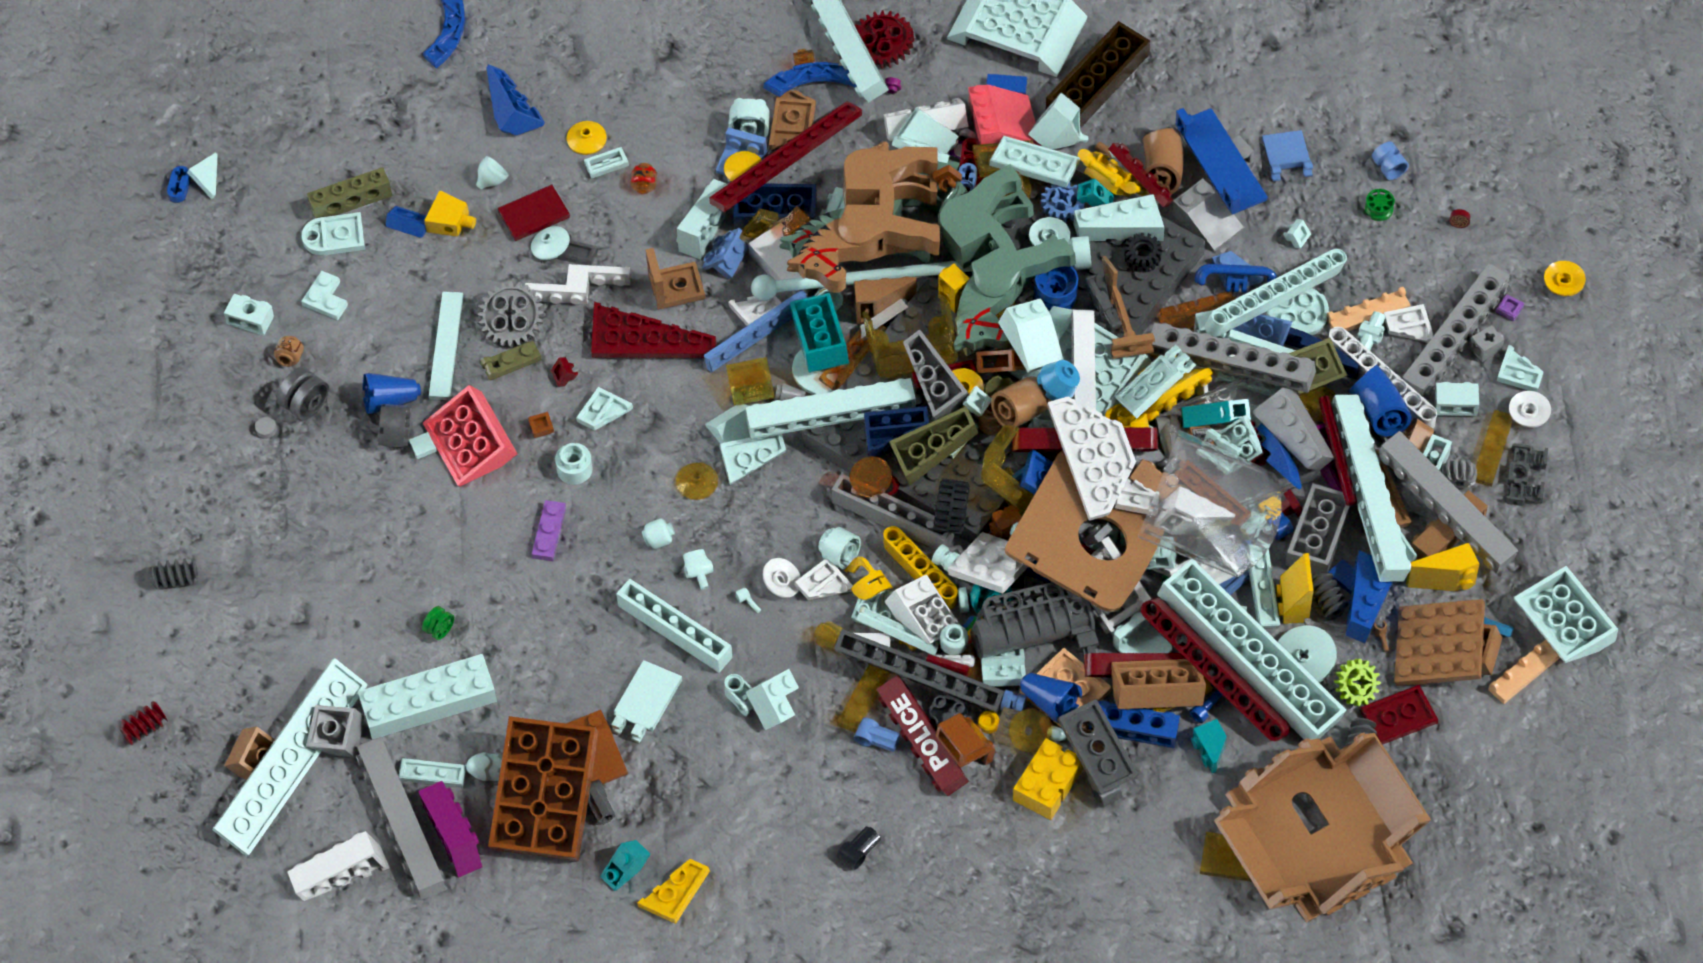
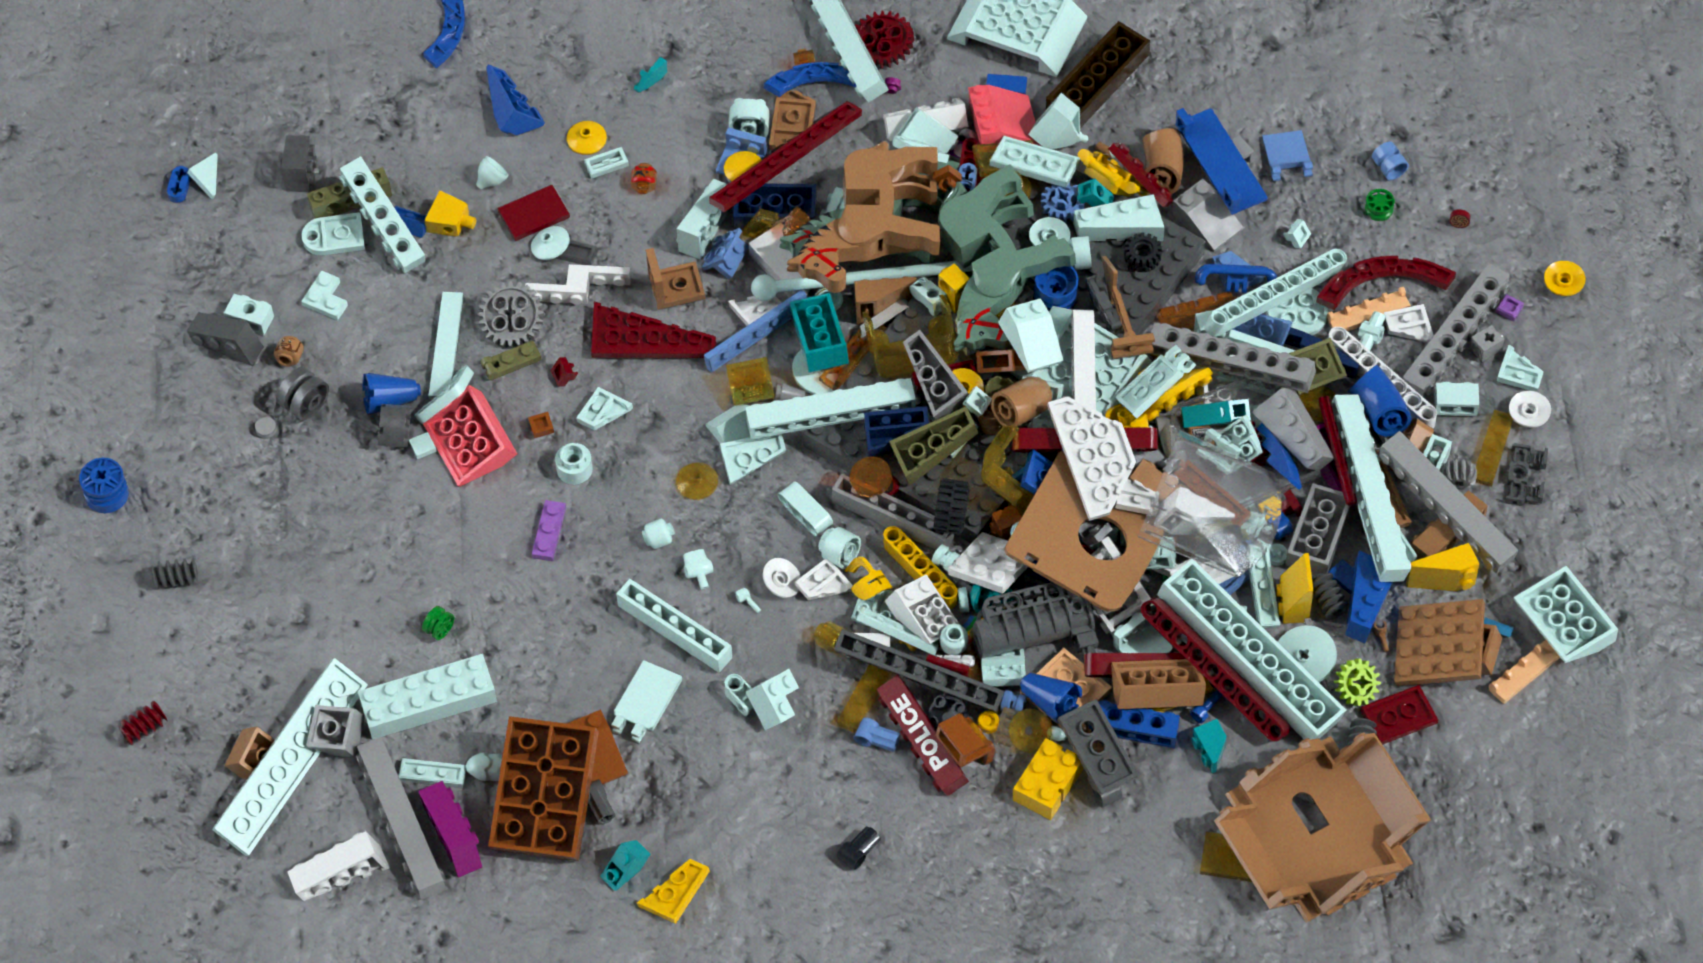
(103, 485): none -> blue wheel
(226, 336): none -> dark grey wedge
(298, 163): none -> flat silver brick
(359, 170): none -> light aqua brick
(455, 388): none -> light aqua beam
(651, 77): none -> teal slope
(805, 508): none -> light aqua beam
(928, 294): none -> light aqua leg
(1059, 379): dark azure cone -> none
(1277, 554): none -> light aqua tile
(1379, 267): none -> dark red plate

